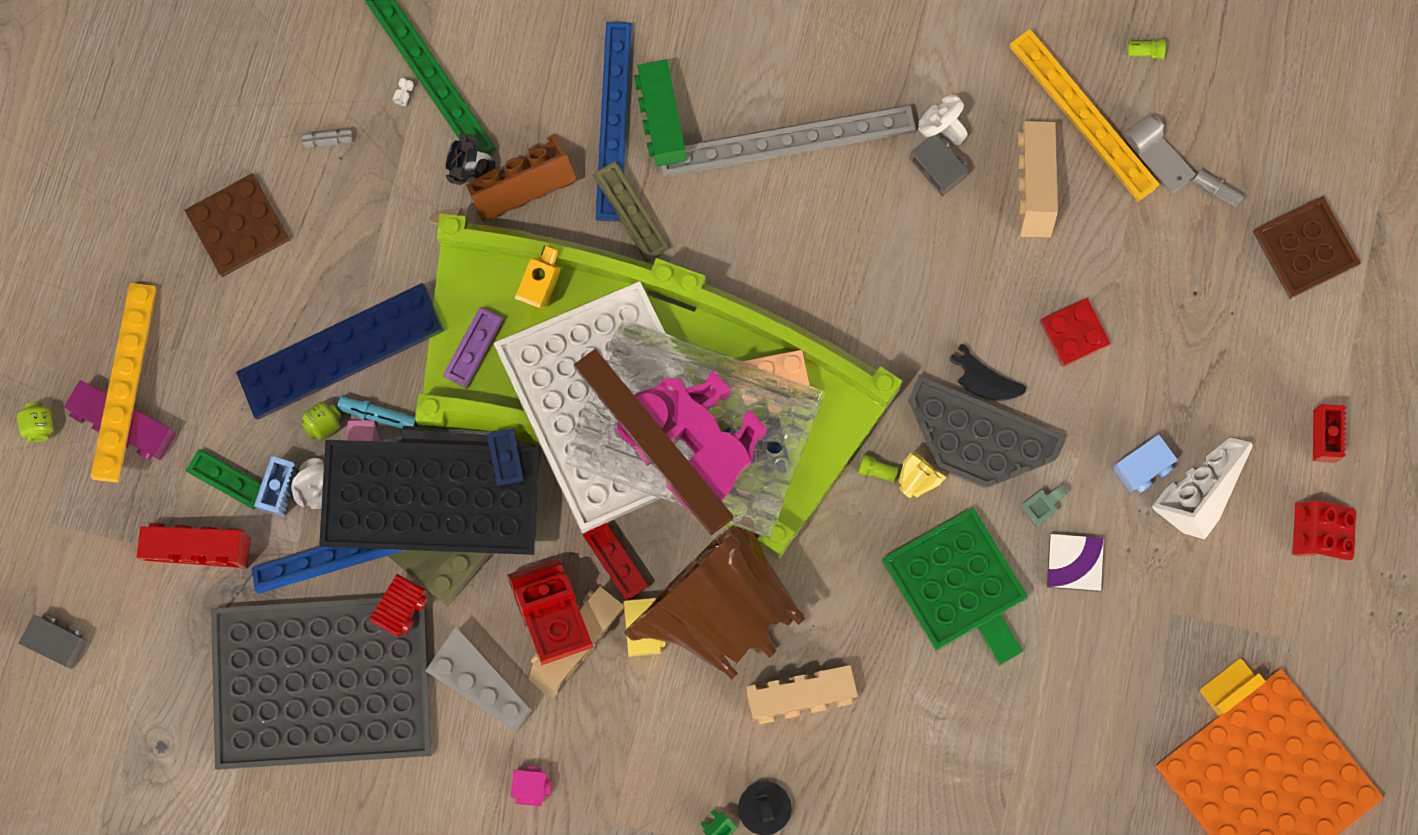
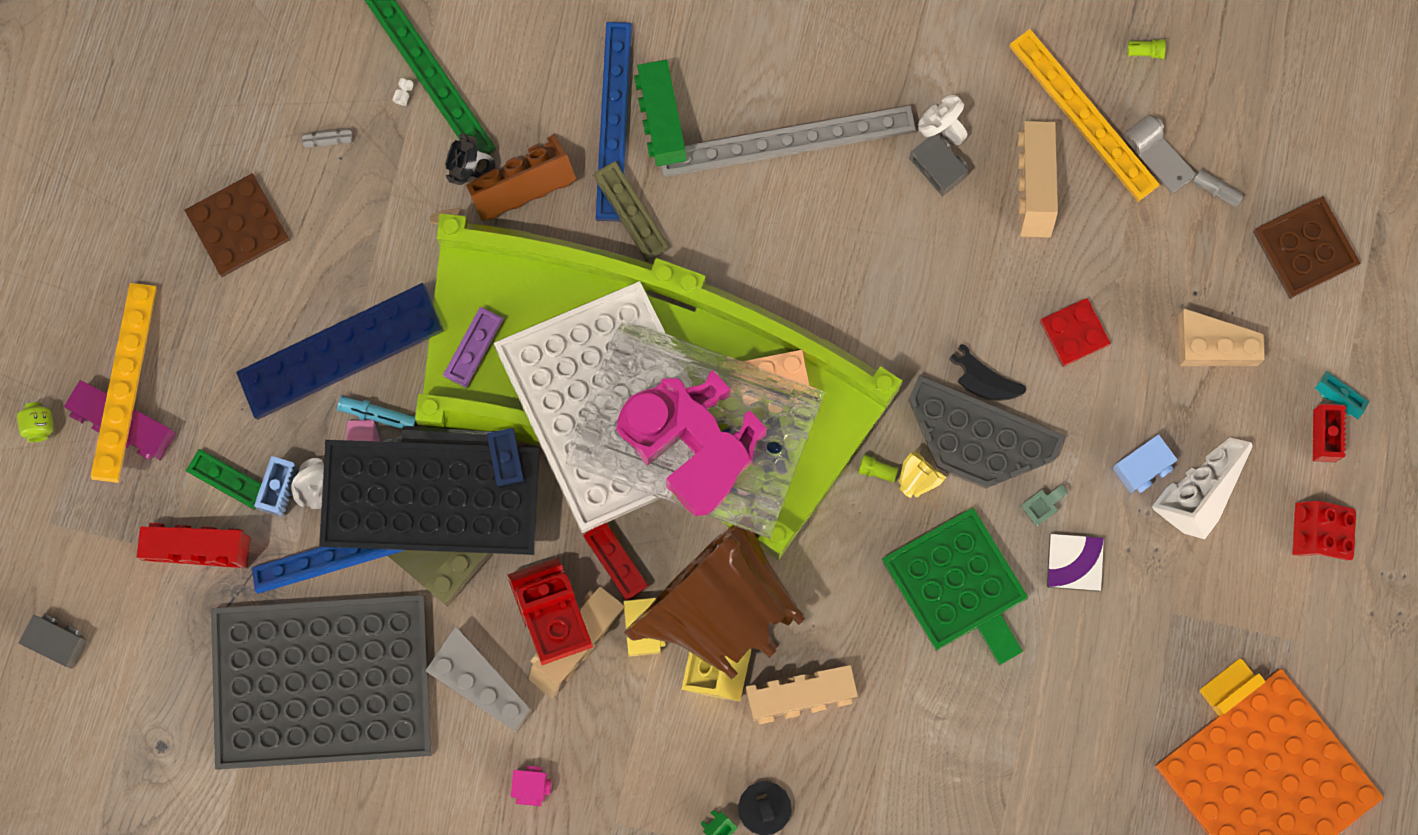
(321, 421): lime head -> none
(399, 606): red brick -> none
(535, 289): yellow torso -> none
(653, 442): reddish brown tile -> none
(710, 681): none -> light yellow slope
(1216, 342): none -> tan wedge
(1341, 394): none -> teal plate

